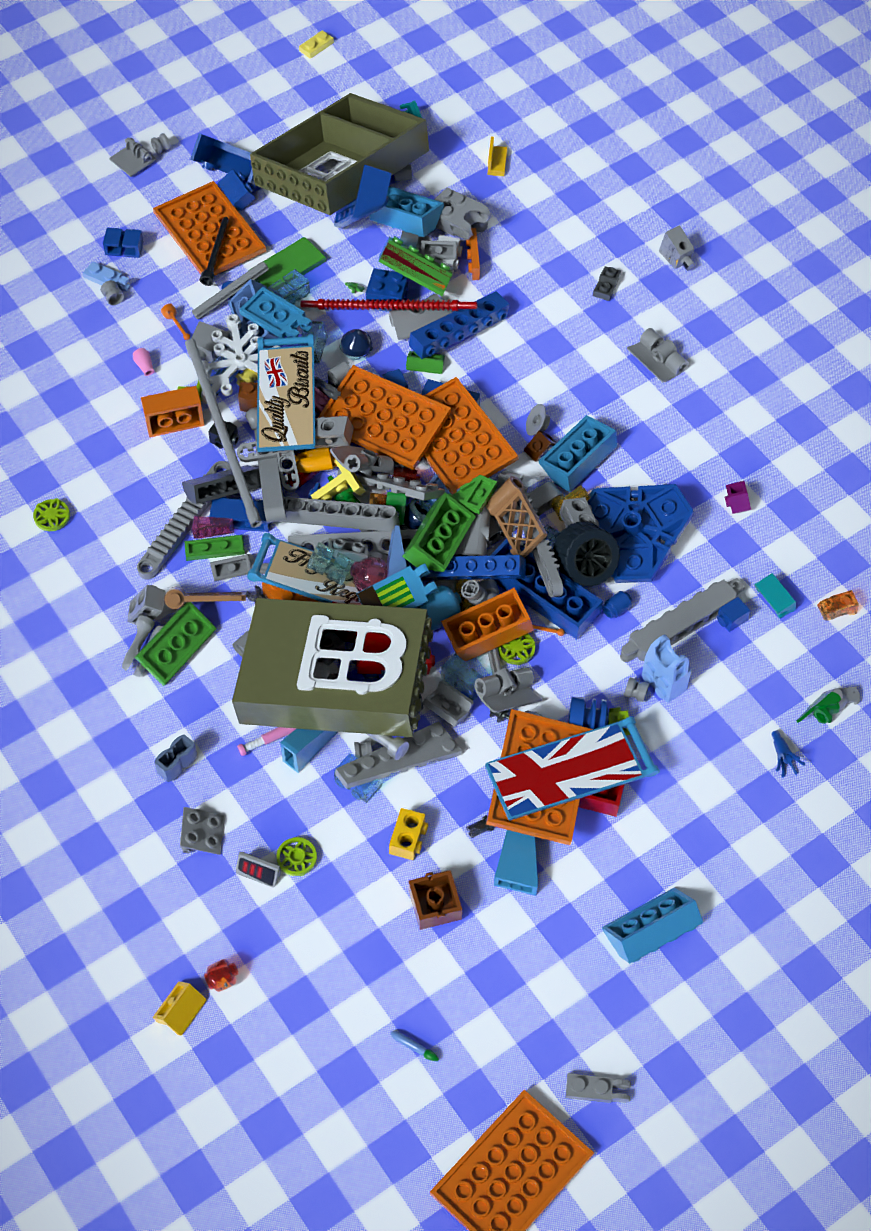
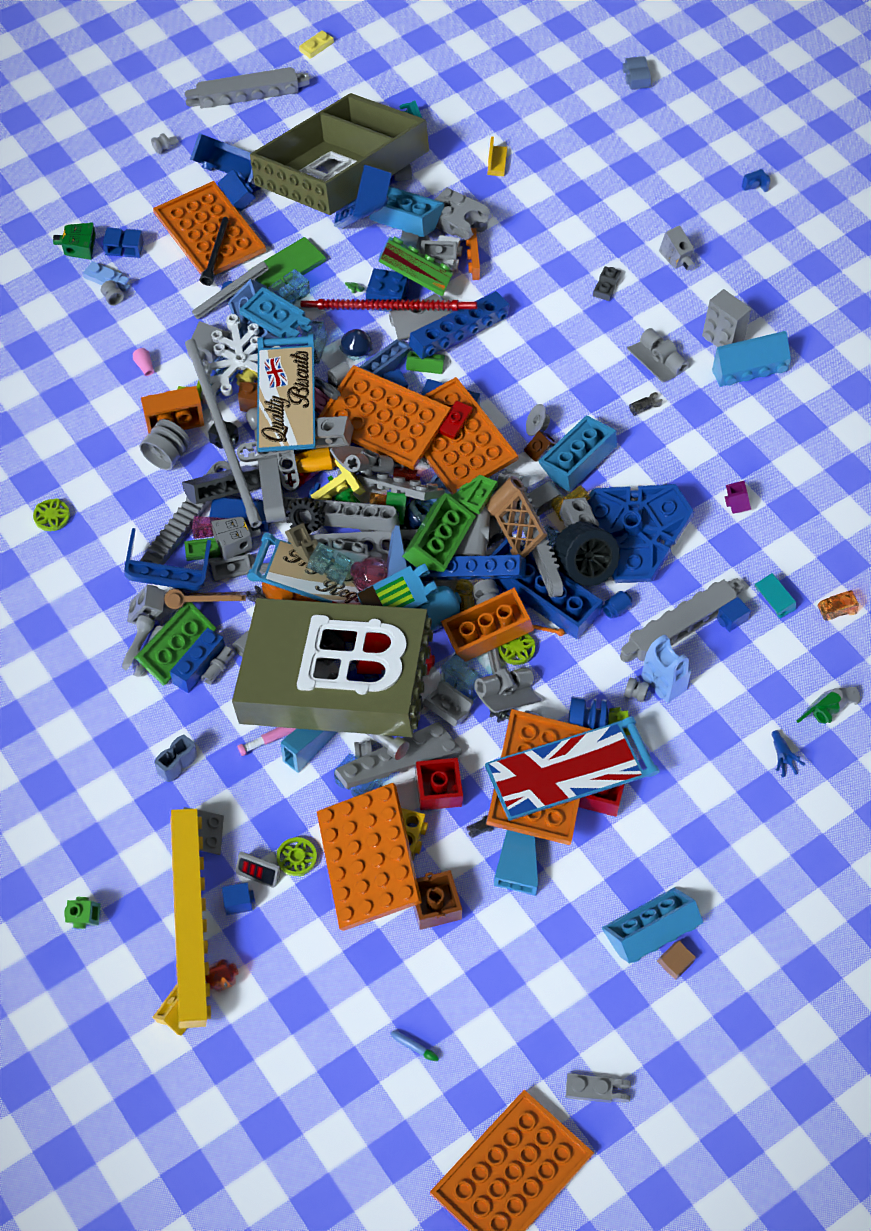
(77, 240): none -> green torso
(82, 912): none -> bright green brick
(132, 157): light grey hinge -> none
(164, 574): none -> blue windscreen
(165, 444): none -> light grey wheel
(170, 312): orange hinge -> none
(188, 919): none -> yellow brick
(197, 660): none -> blue brick
(218, 665): none -> light grey pin
(233, 536): none -> light grey torso
(237, 898): none -> blue brick
(246, 87): none -> light grey hinge
(301, 542): none -> dark tan slope
(312, 507): none -> black tyre
(368, 857): none -> orange plate
(387, 358): none -> medium blue slope
(439, 784): none -> red brick
(455, 420): none -> red plate
(474, 592): light grey wheel -> none
(636, 72): none -> sand blue brick
(645, 404): none -> clear smoke bar
(676, 959): none -> medium nougat piece
(726, 319): none -> light grey brick
(751, 359): none -> dark azure slope
(756, 179): none -> blue bracket

